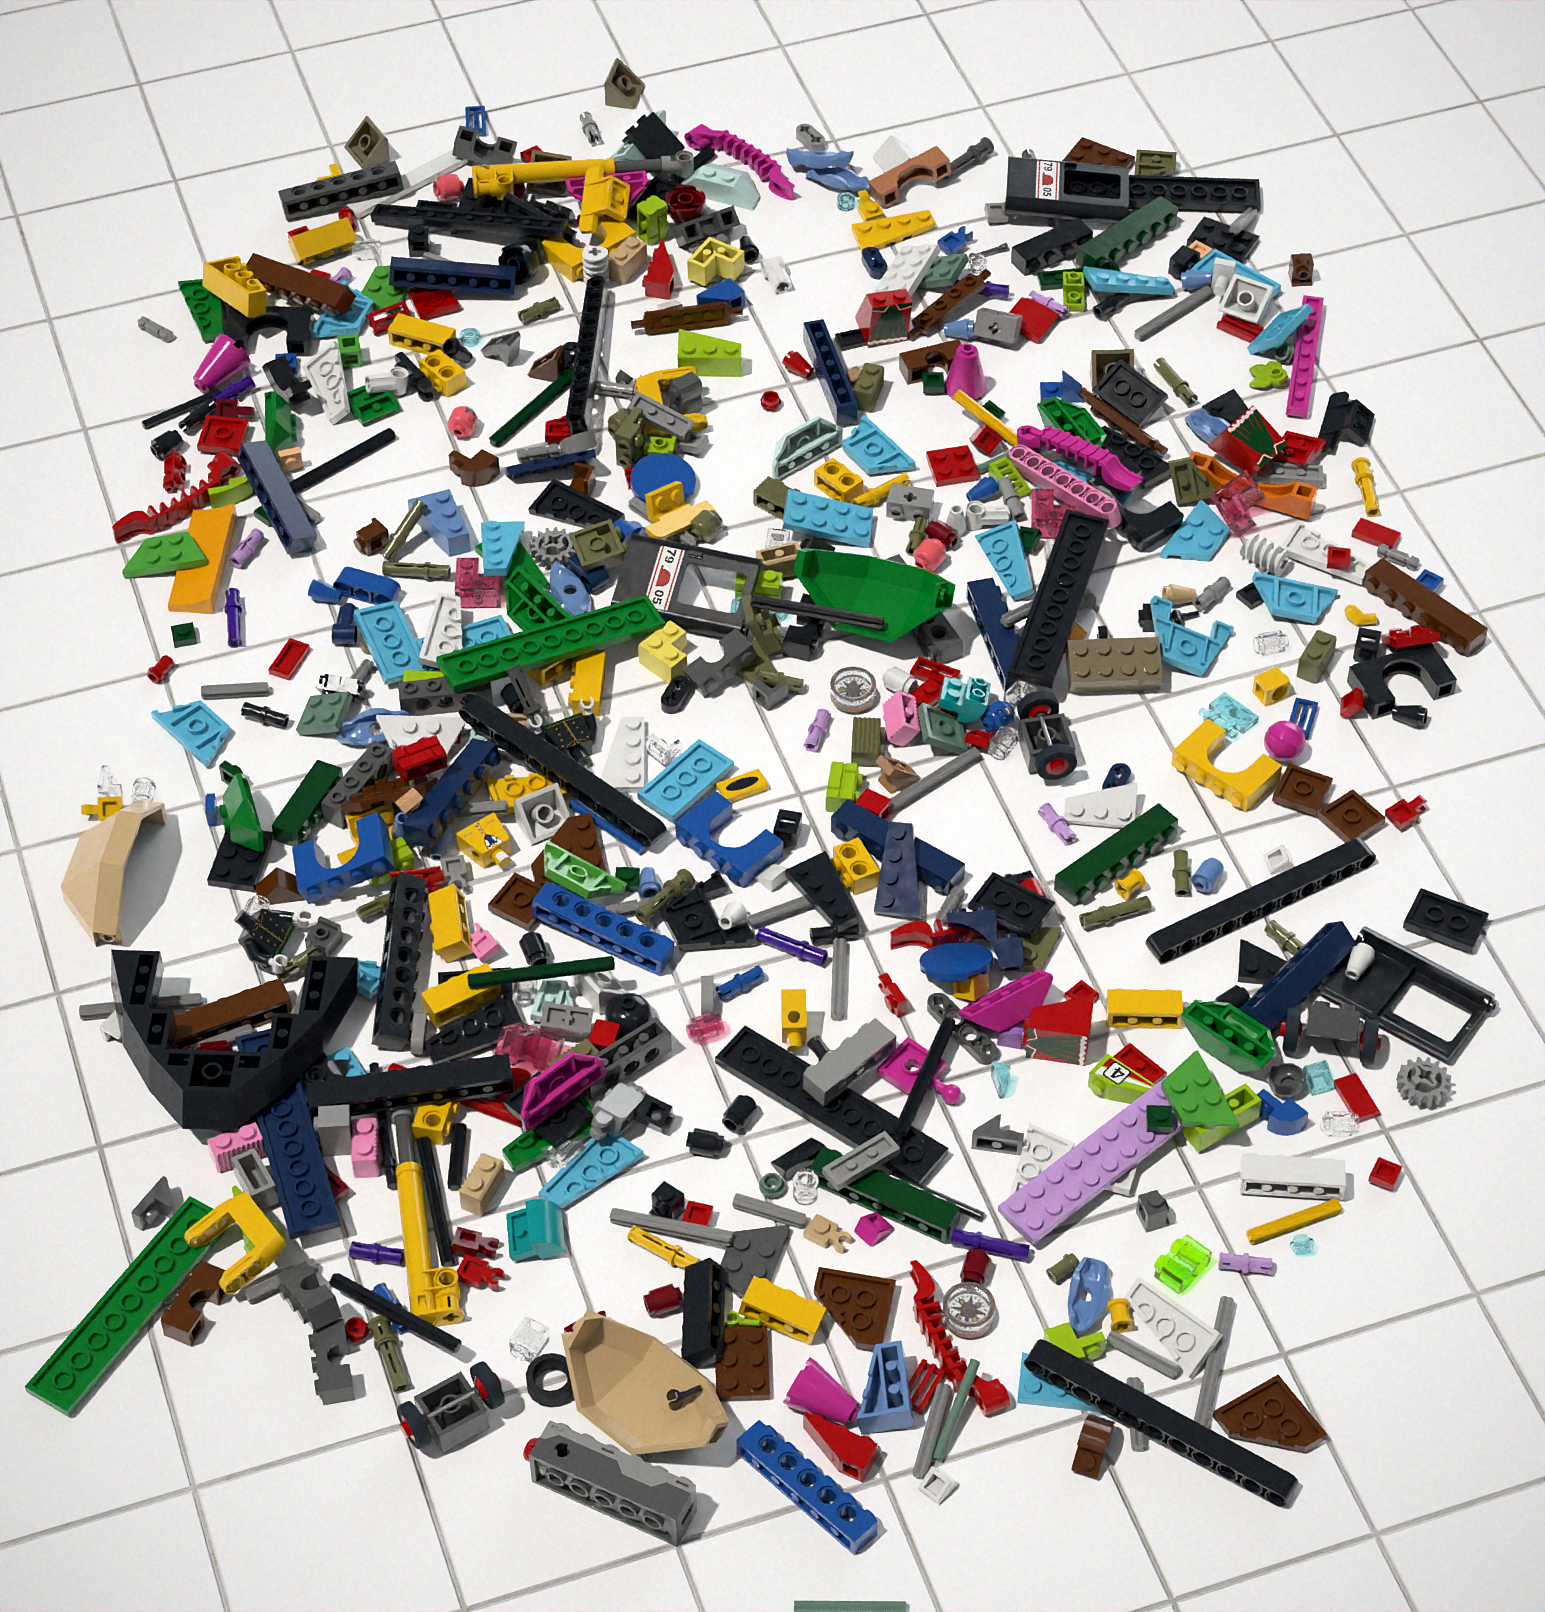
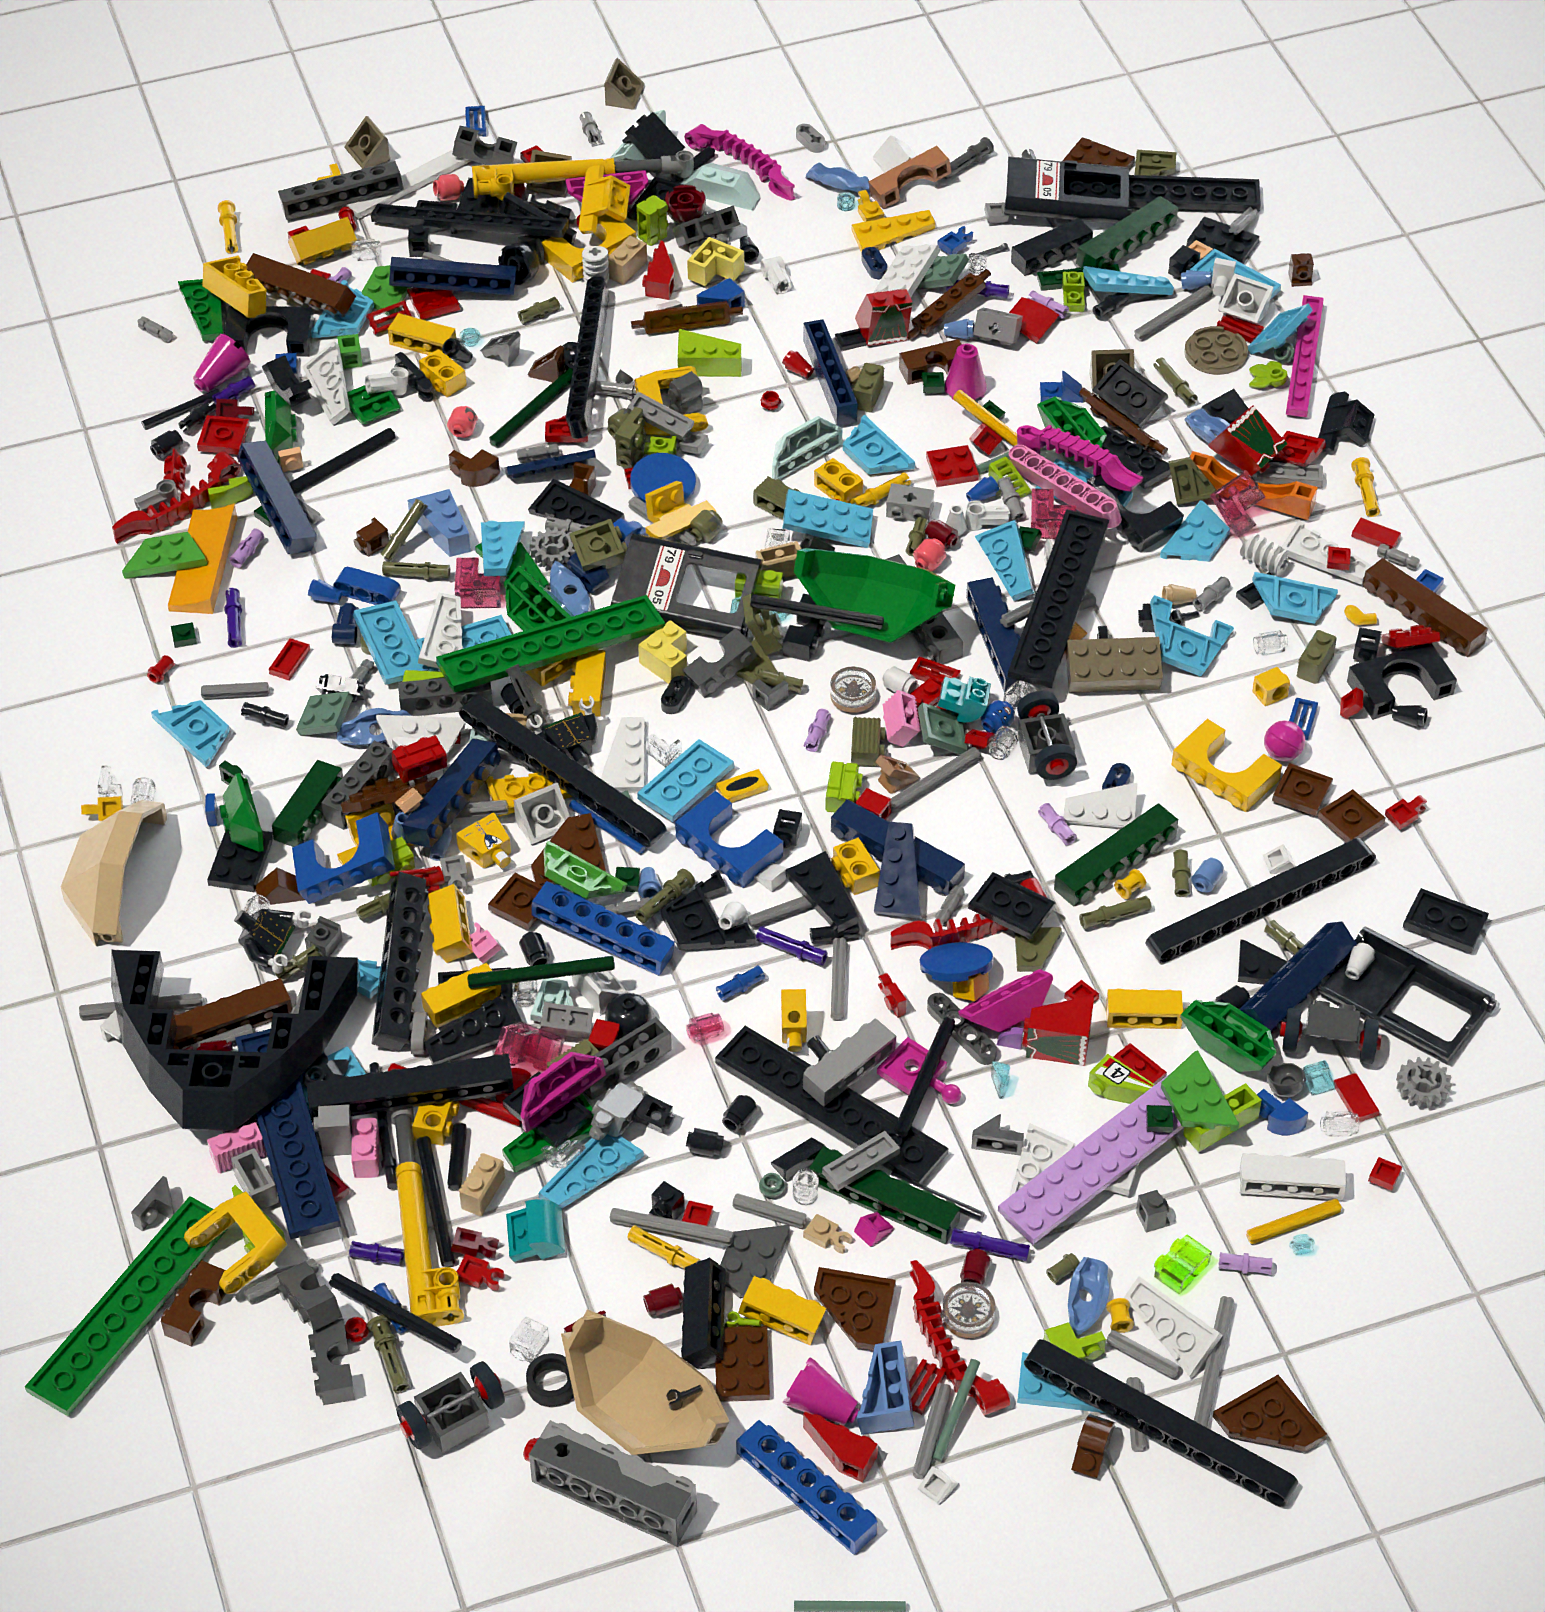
(164, 492): none -> light grey piece
(228, 221): none -> yellow pin
(569, 525): none -> light grey pin
(579, 442): light grey helmet -> none
(707, 994): light grey beam -> none
(819, 159): medium blue piece -> none
(984, 923): dark blue arch -> none
(1216, 350): none -> dark tan tile
(1232, 712): clear light blue plate -> none

